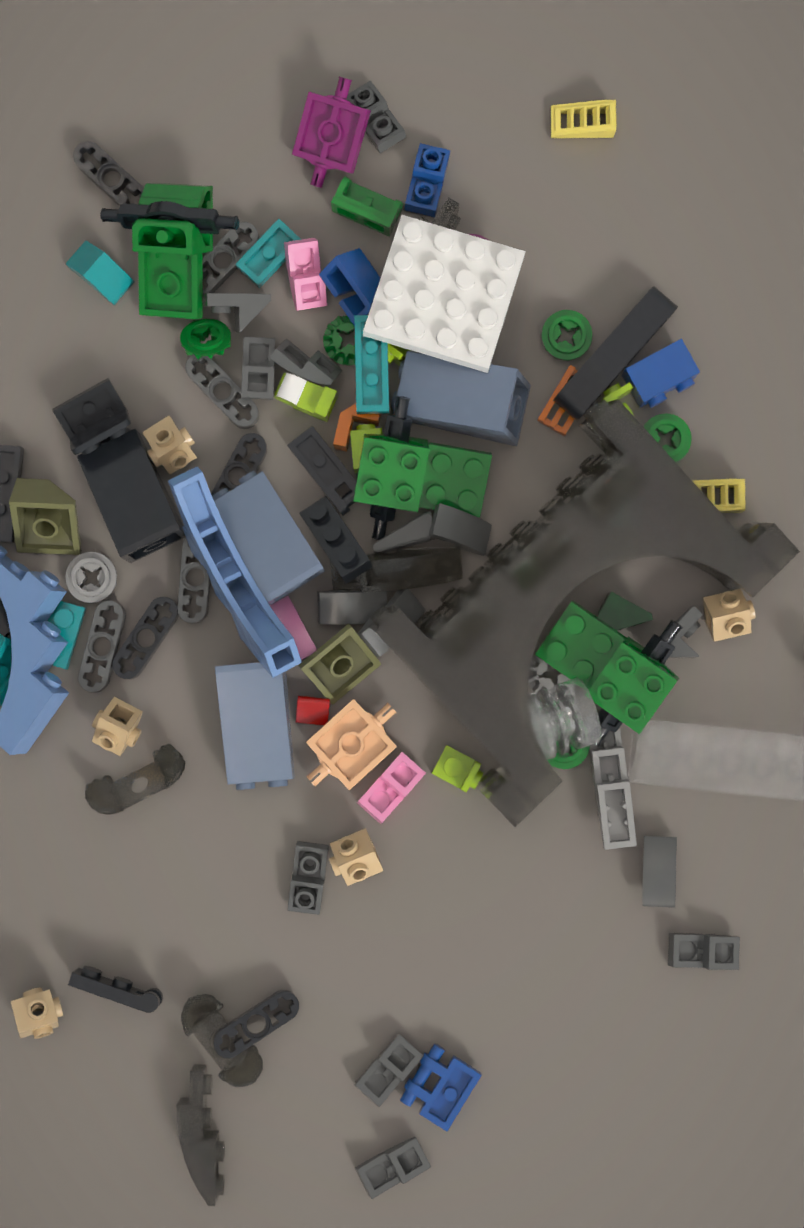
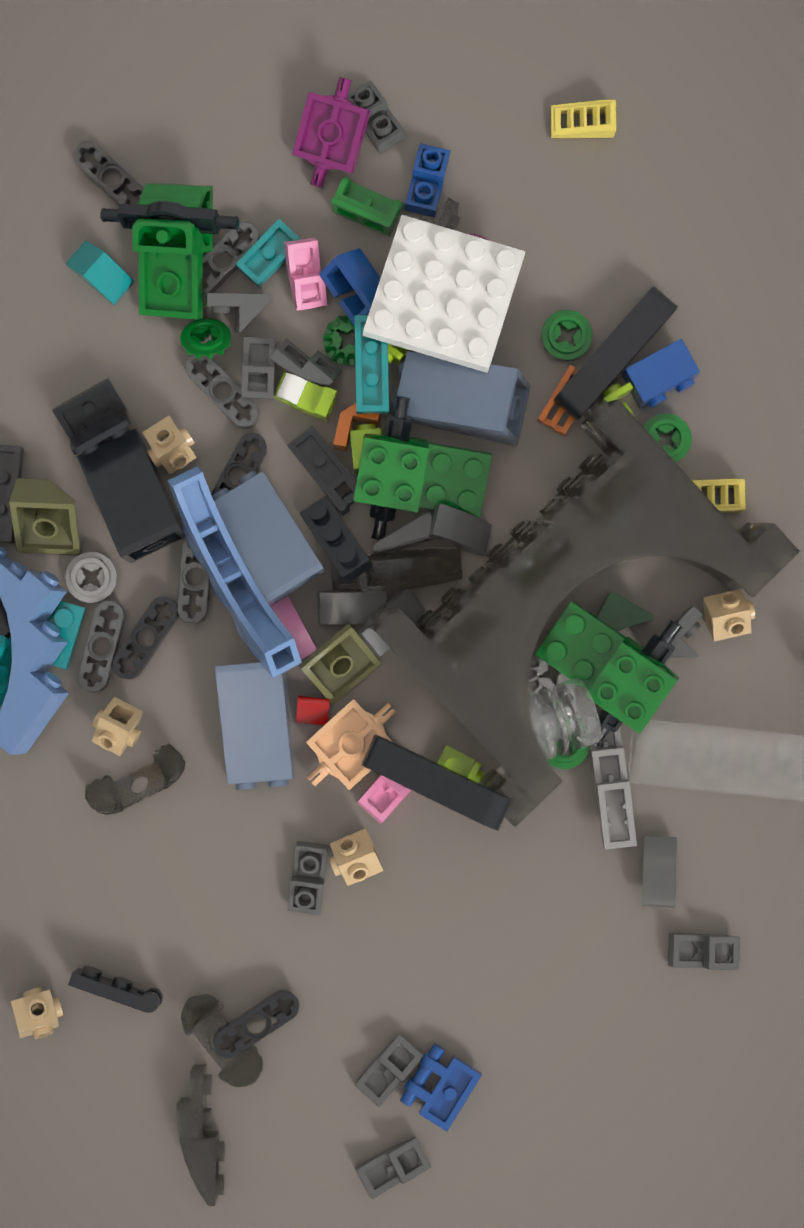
(437, 782): none -> black beam

